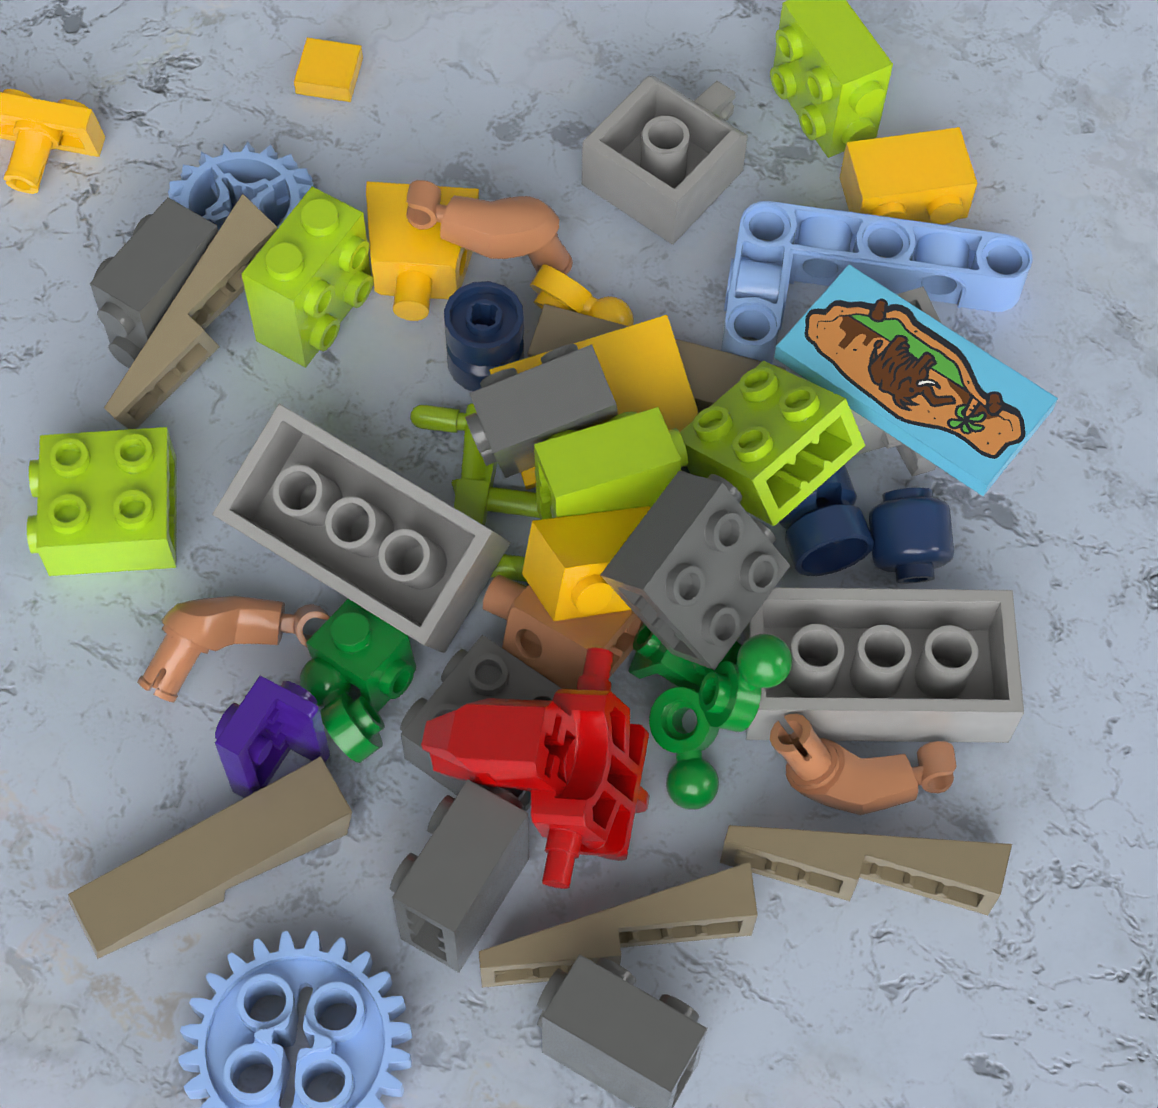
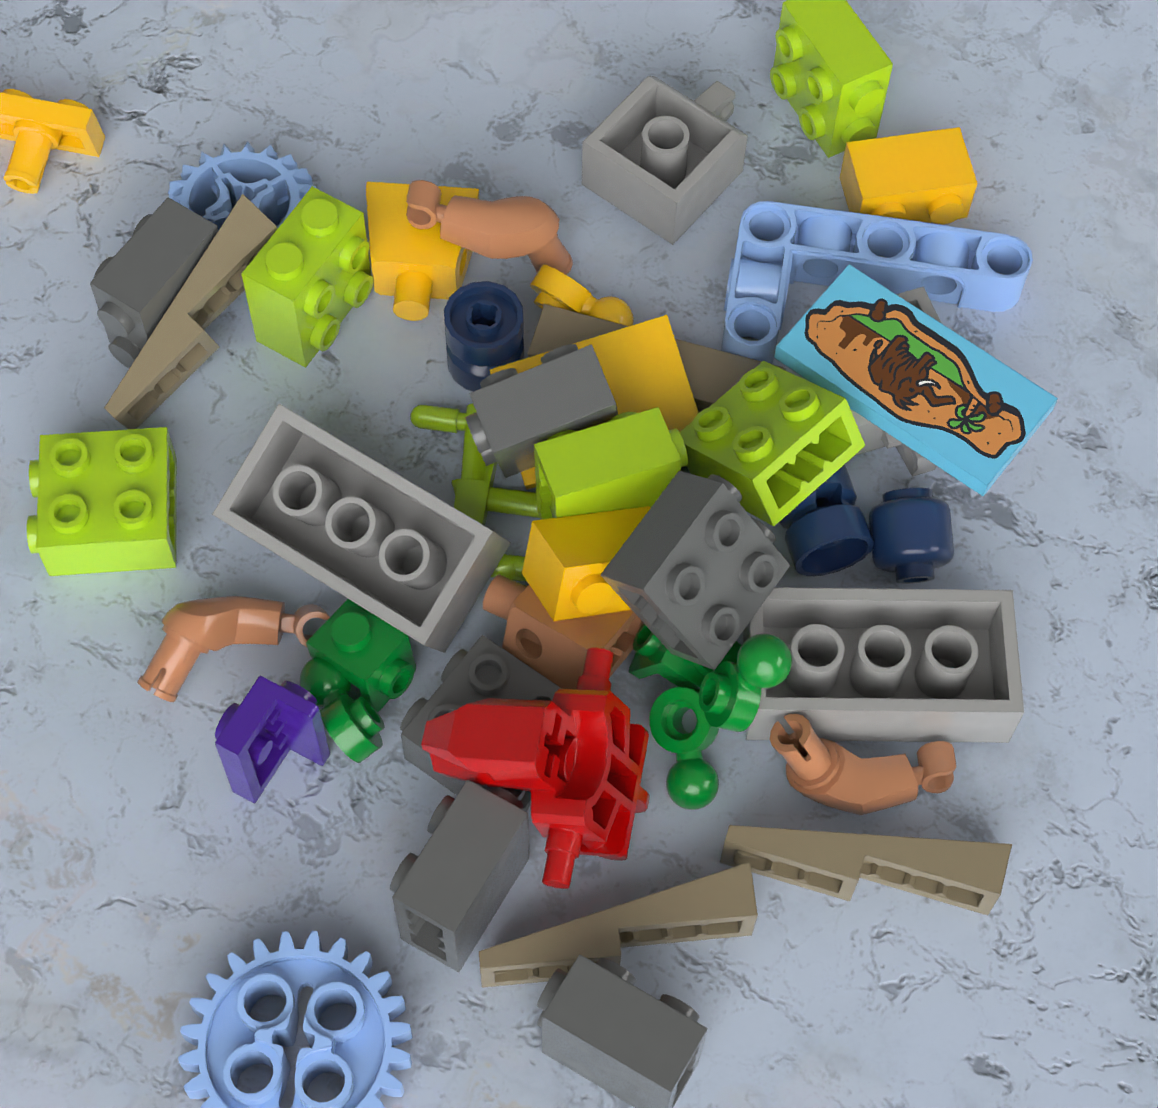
(210, 857): dark tan slope -> none
(328, 69): yellow tile -> none

